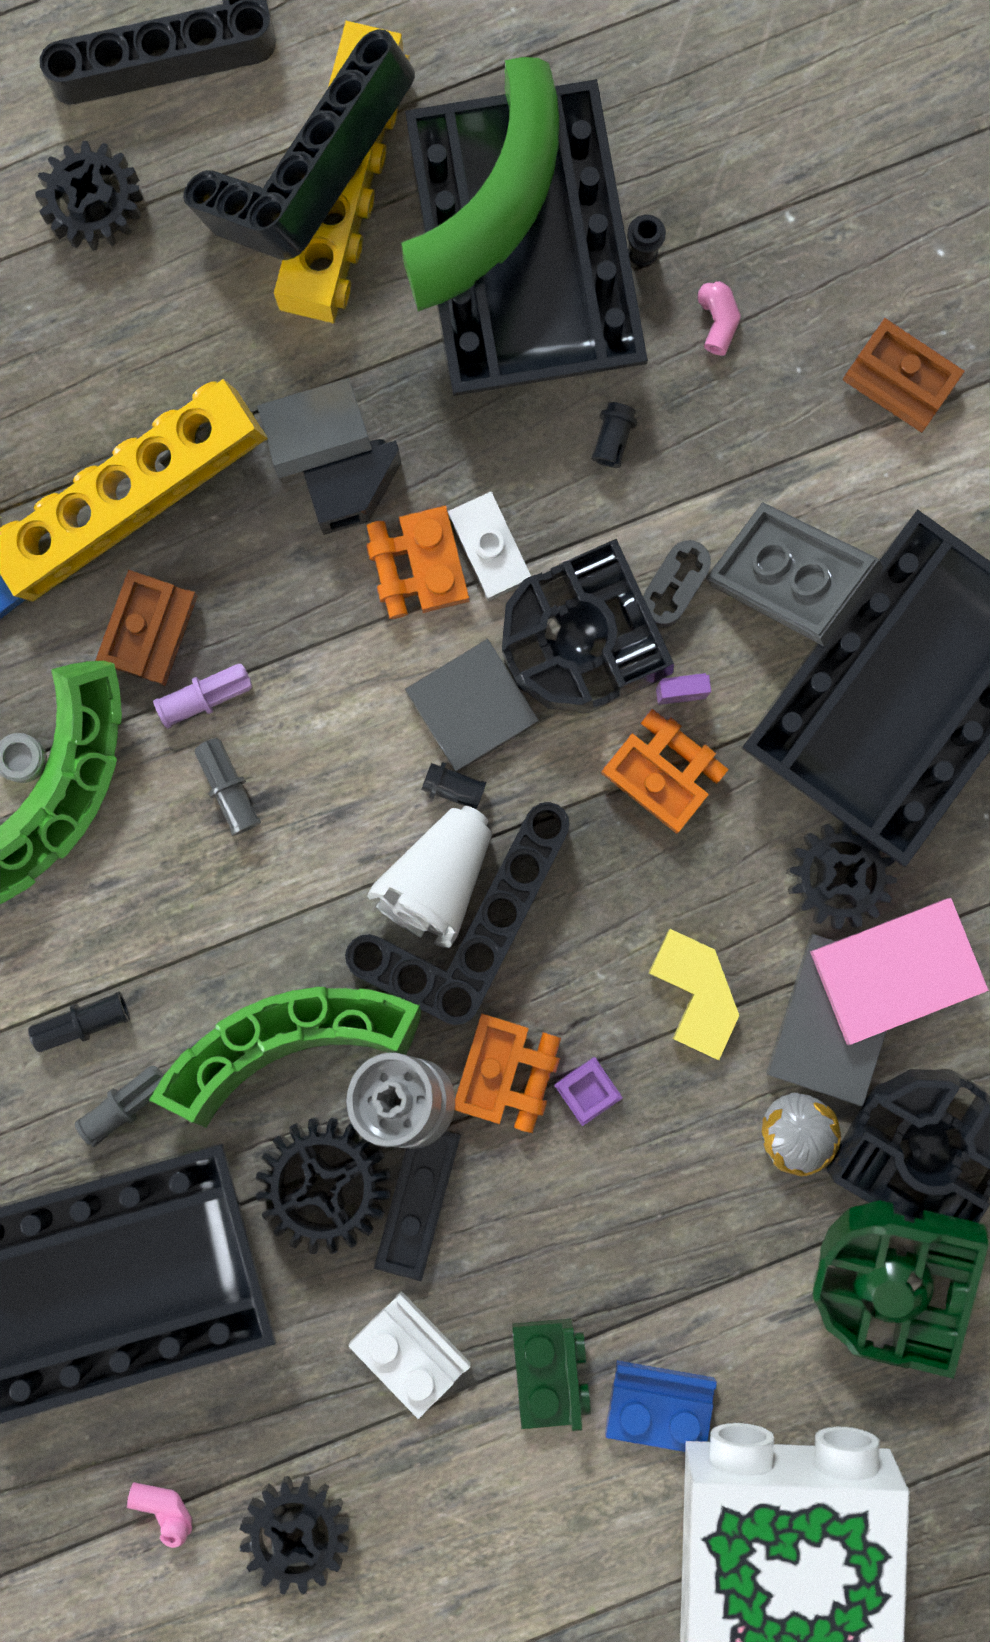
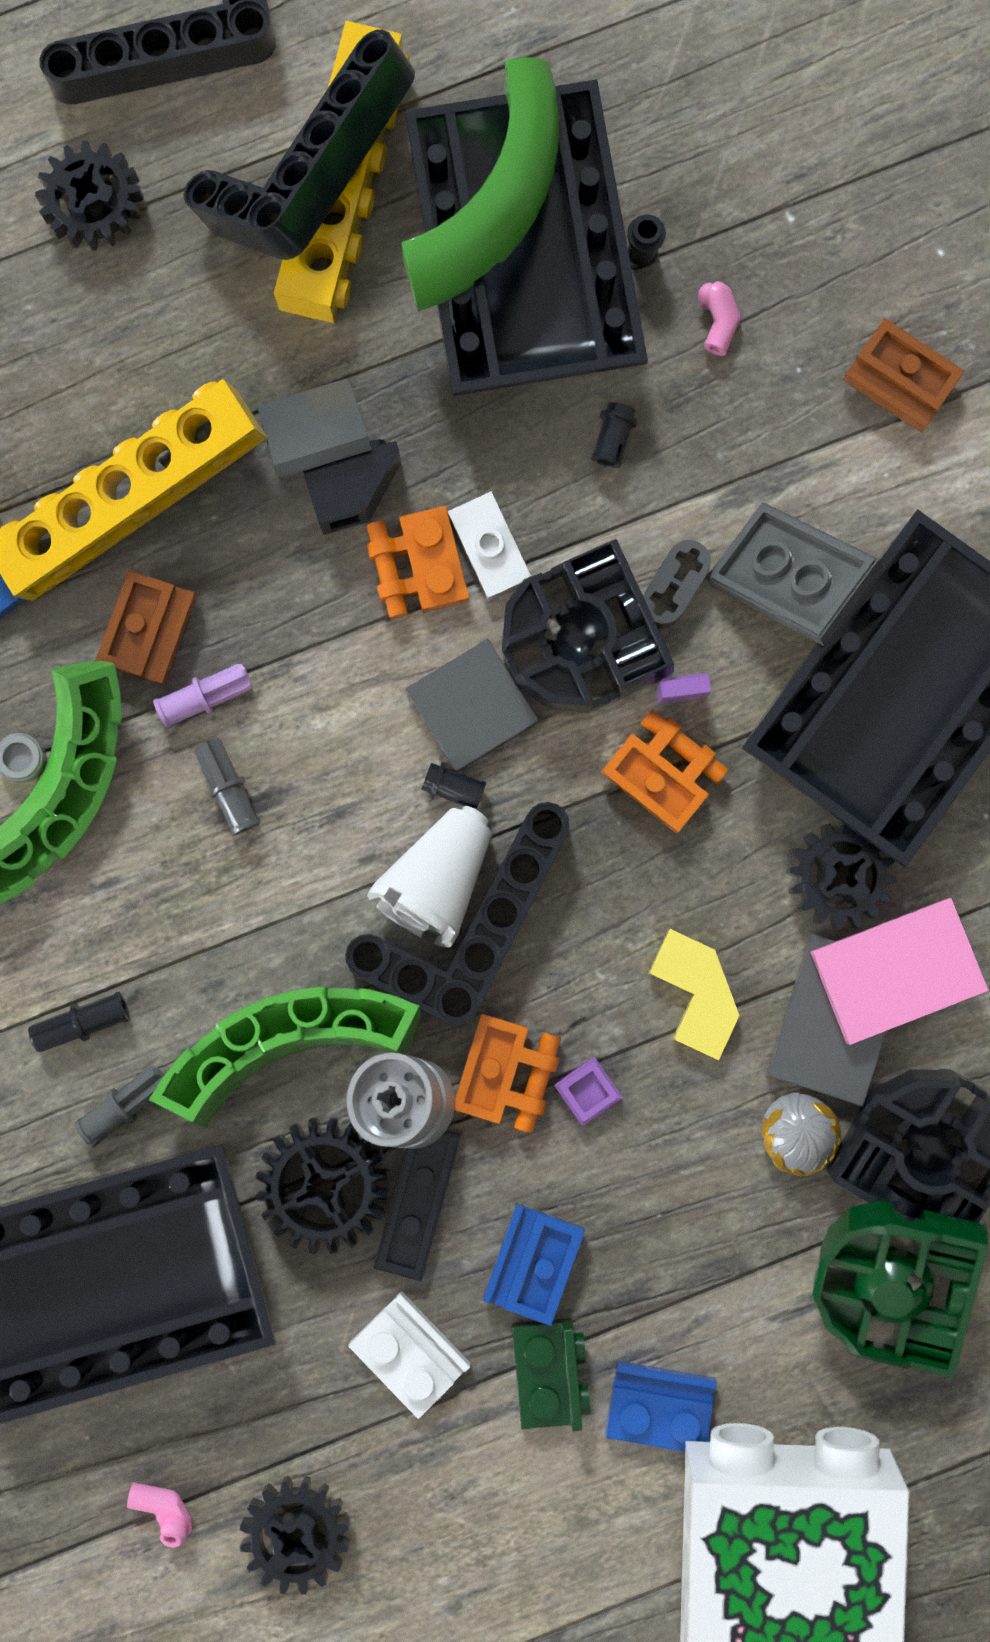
(533, 1264): none -> blue plate

